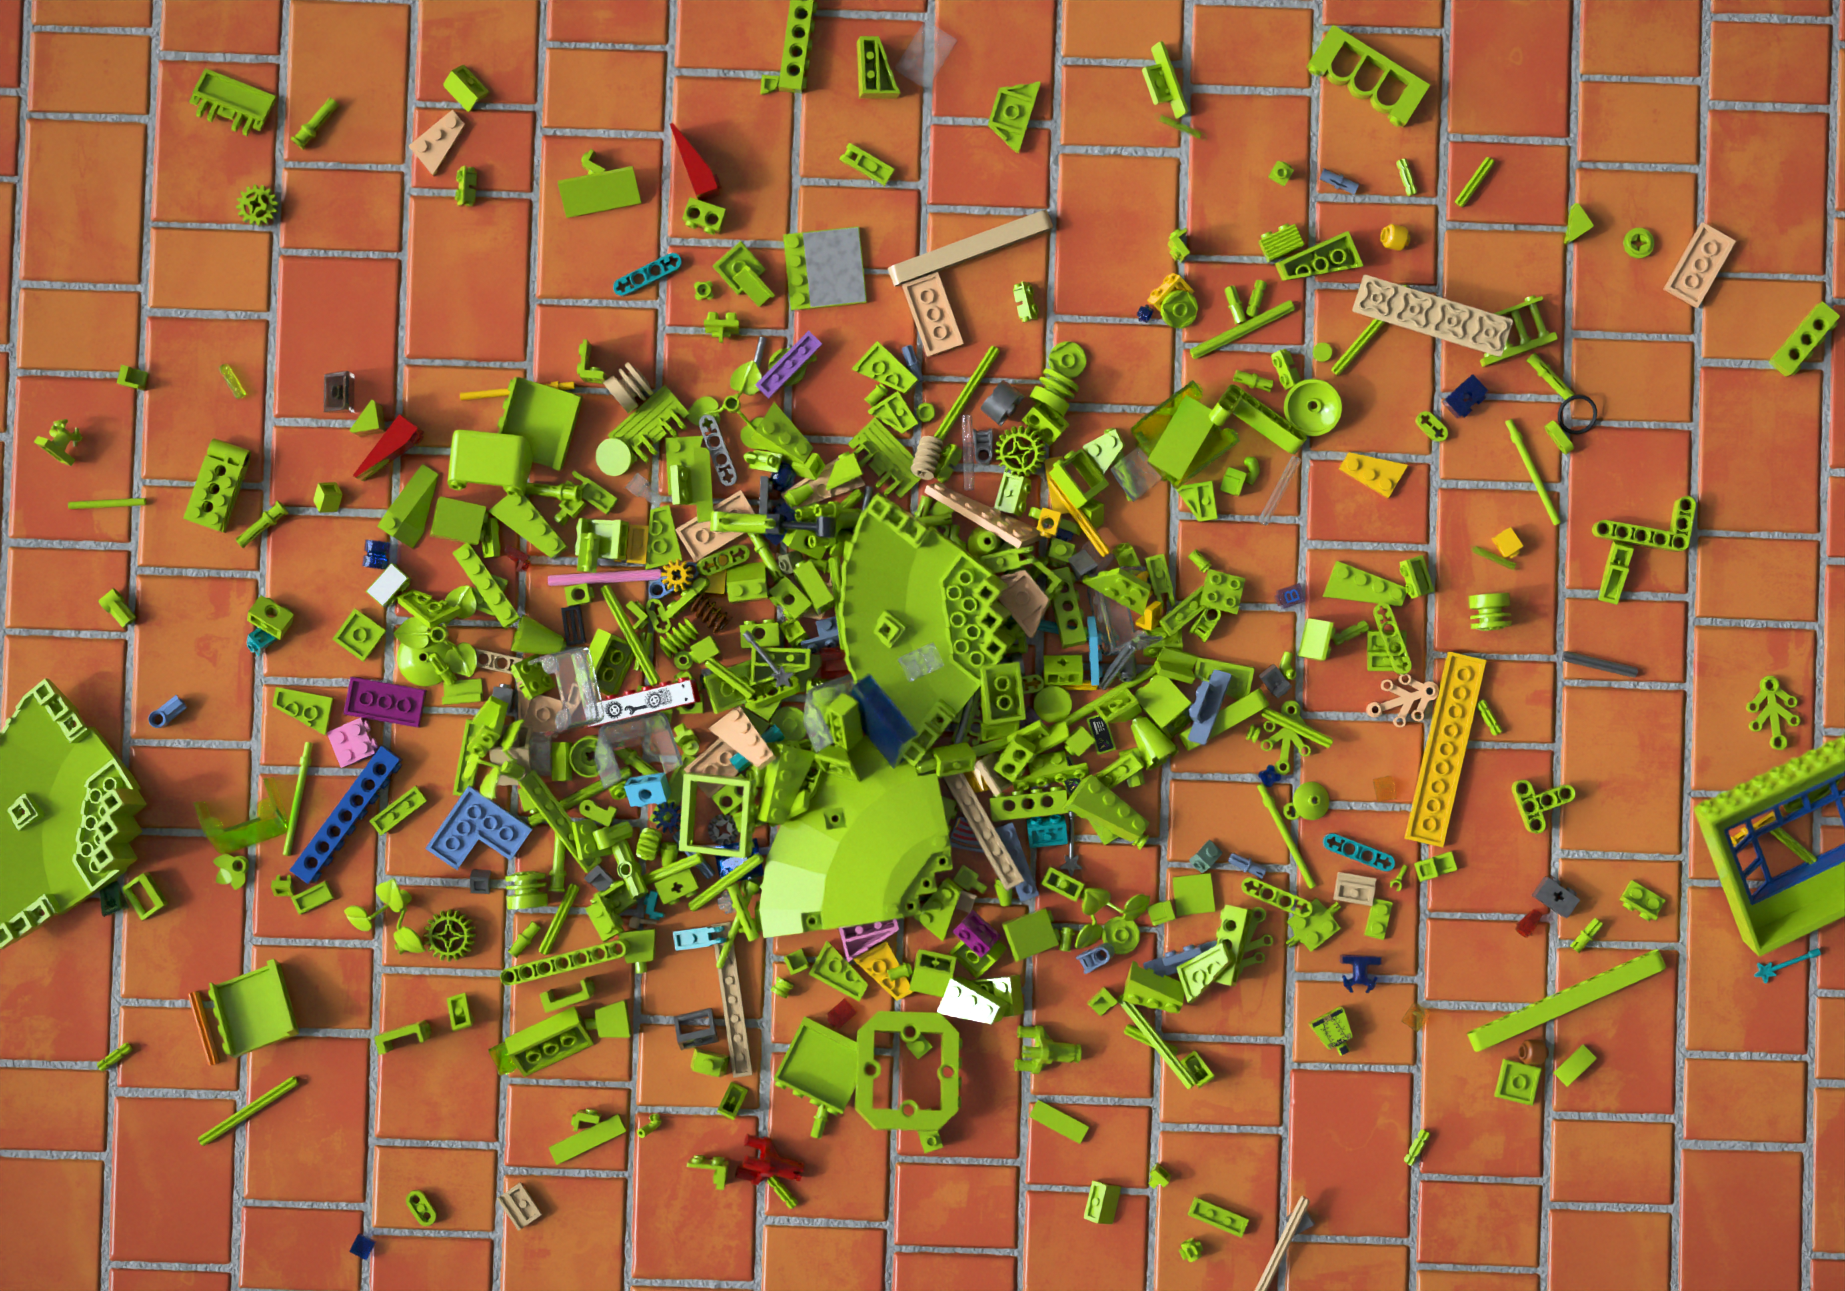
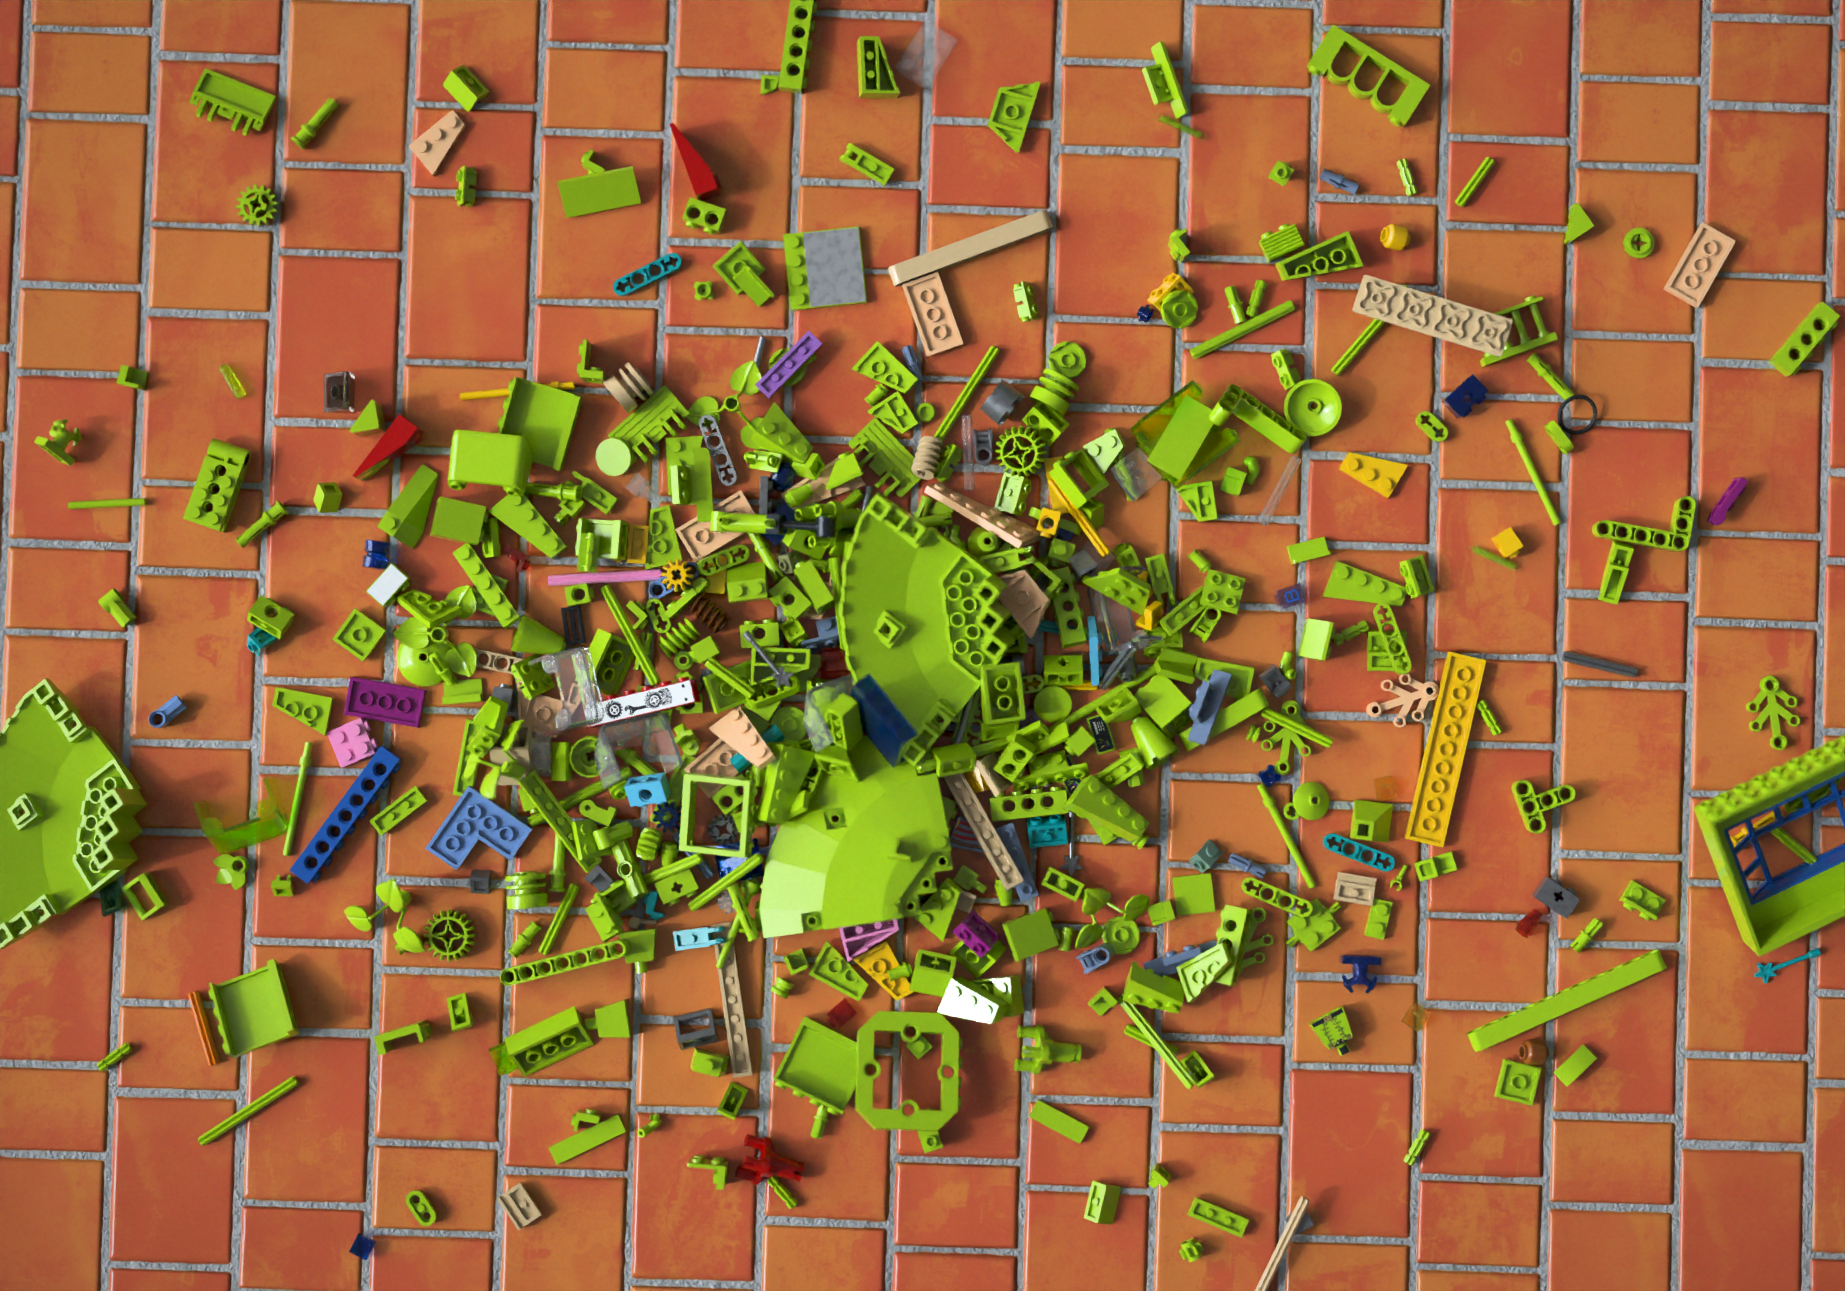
(312, 897): lime tile -> none
(550, 1004): lime panel -> none
(721, 328): lime hips -> none
(900, 850): none -> lime panel
(920, 662): clear brick -> none
(1253, 380): lime pin -> none
(1308, 550): none -> lime panel
(1322, 352): lime tile -> none
(1371, 821): none -> lime slope
(1490, 611): lime wheel -> none
(1727, 500): none -> magenta hinge

